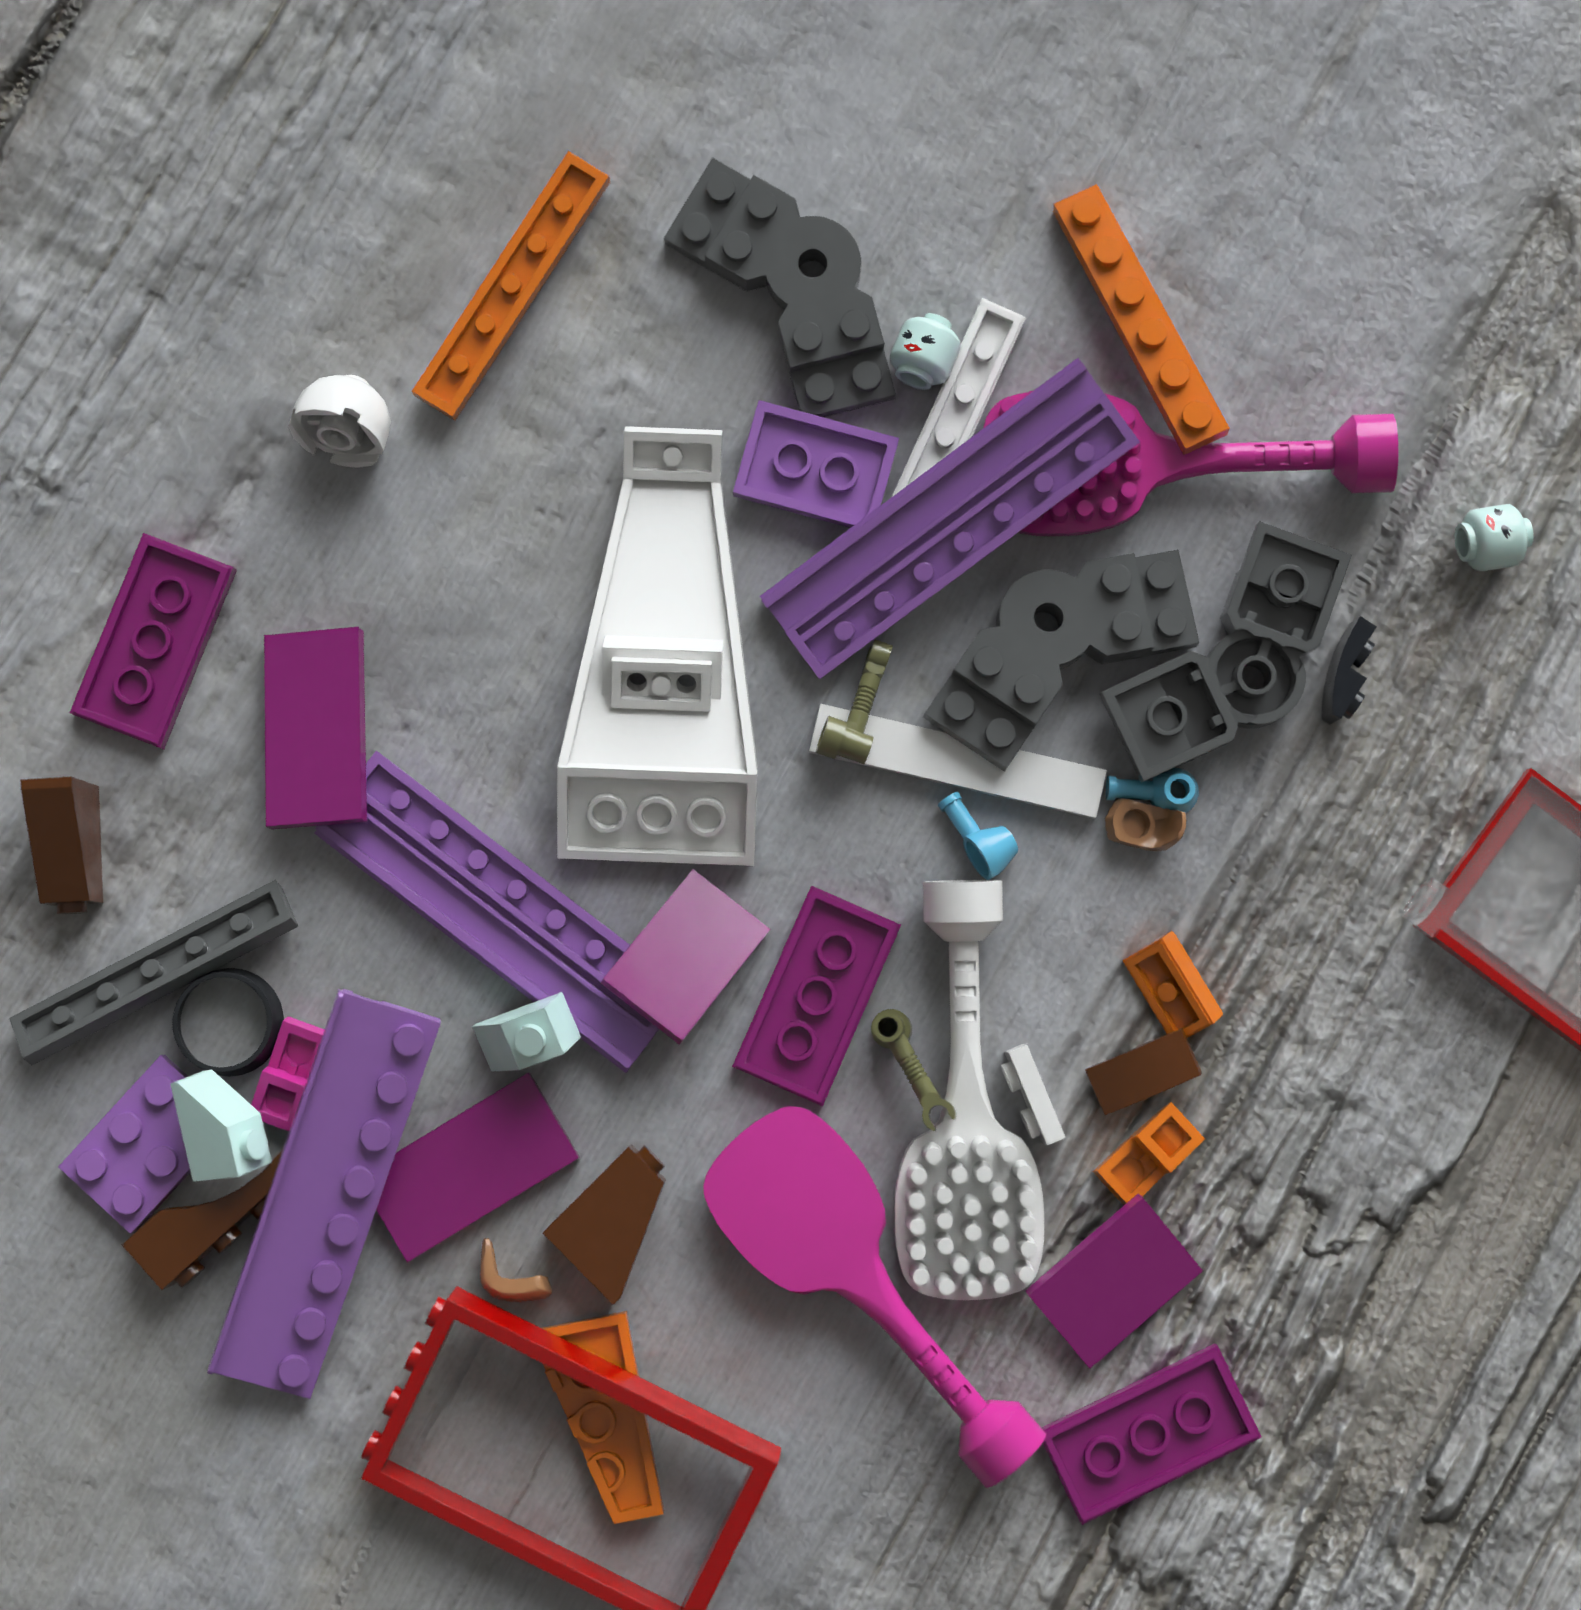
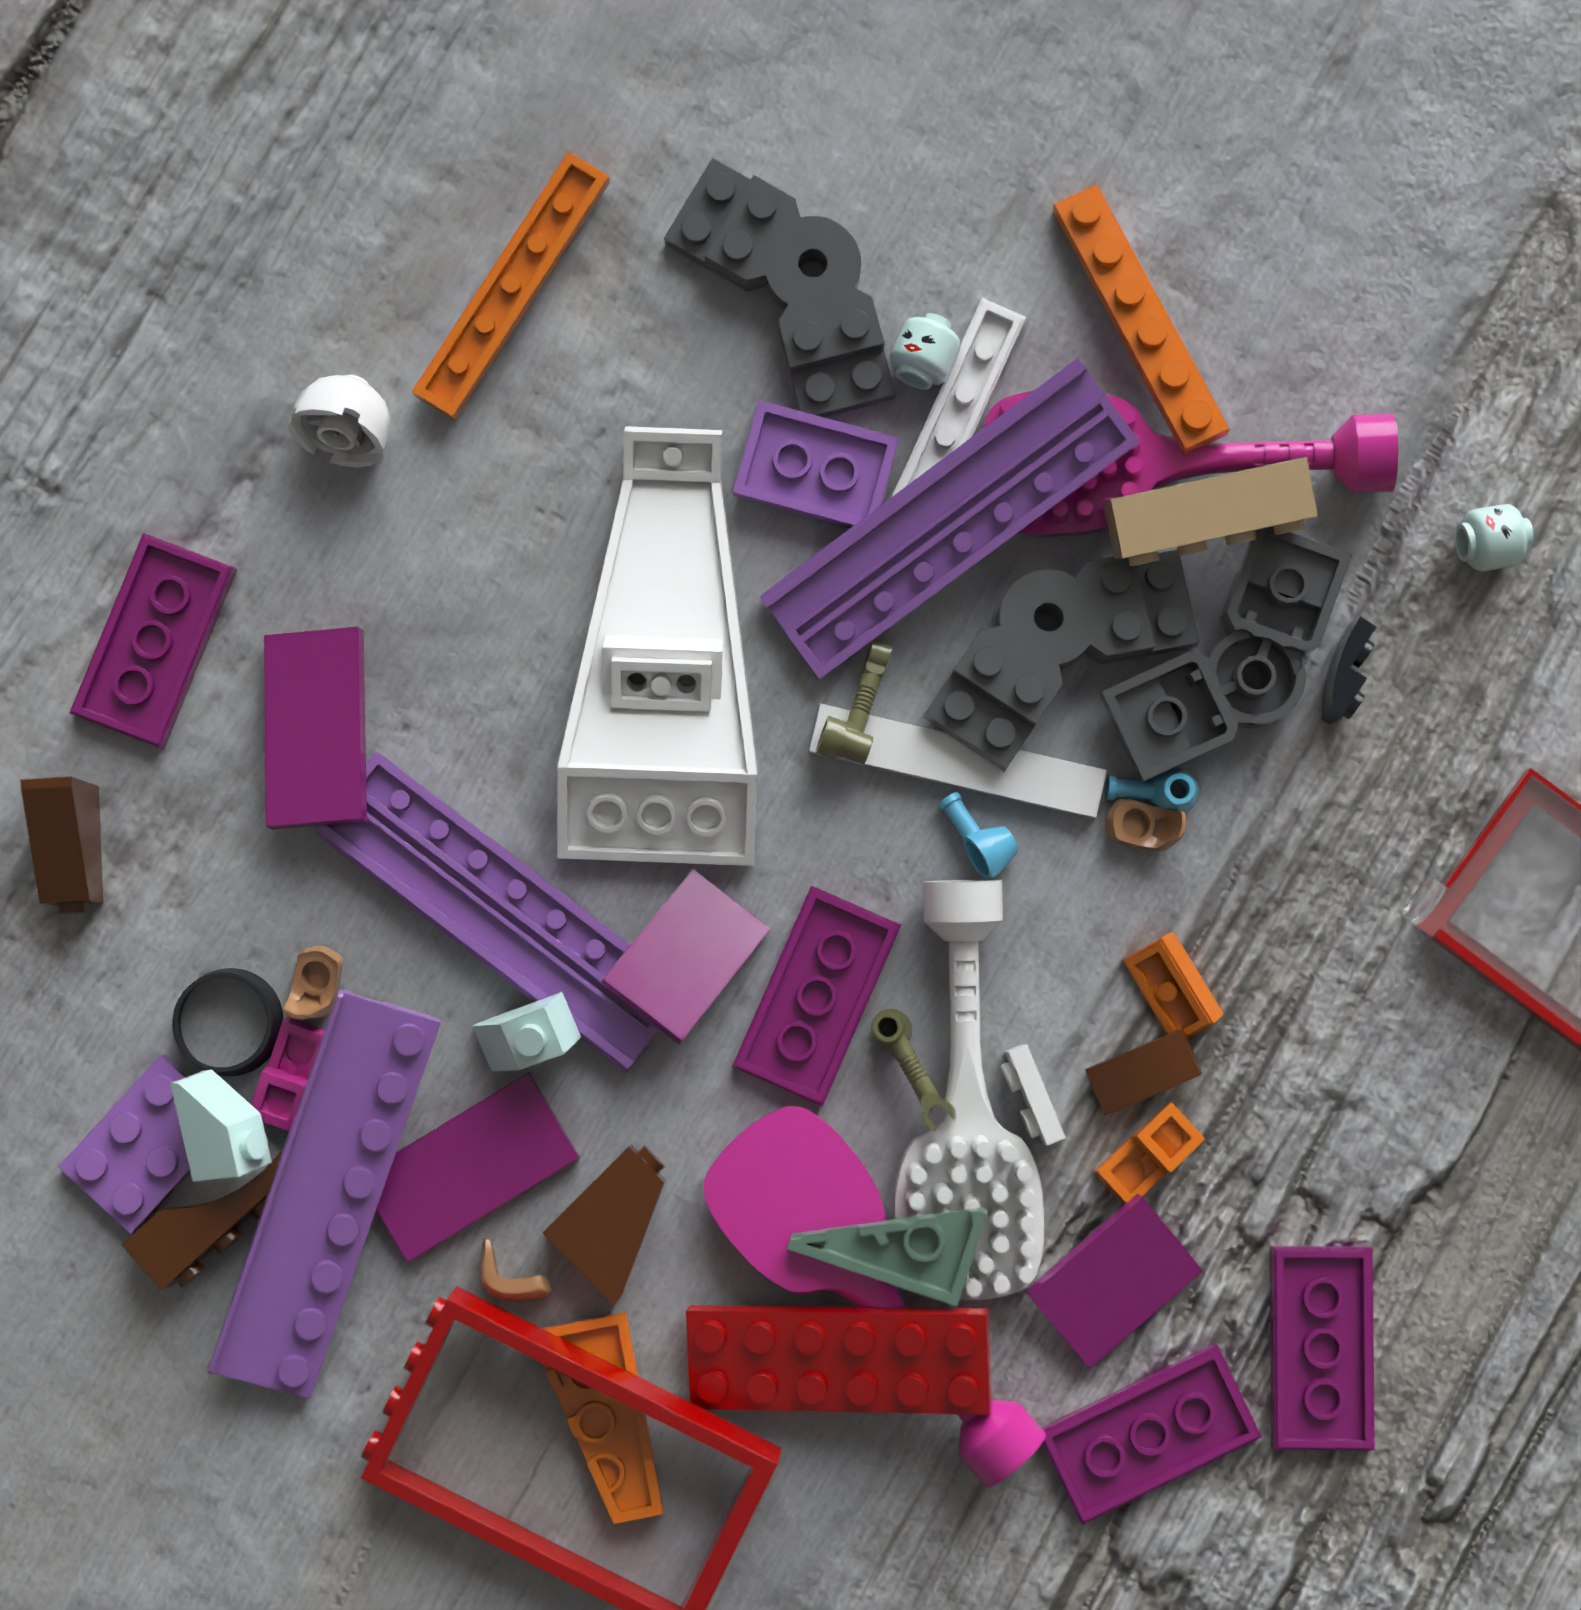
(153, 972): dark grey plate -> none
(314, 983): none -> medium nougat hair
(840, 1359): none -> red plate
(914, 1253): none -> sand green wing
(1211, 509): none -> tan brick
(1322, 1348): none -> magenta tile

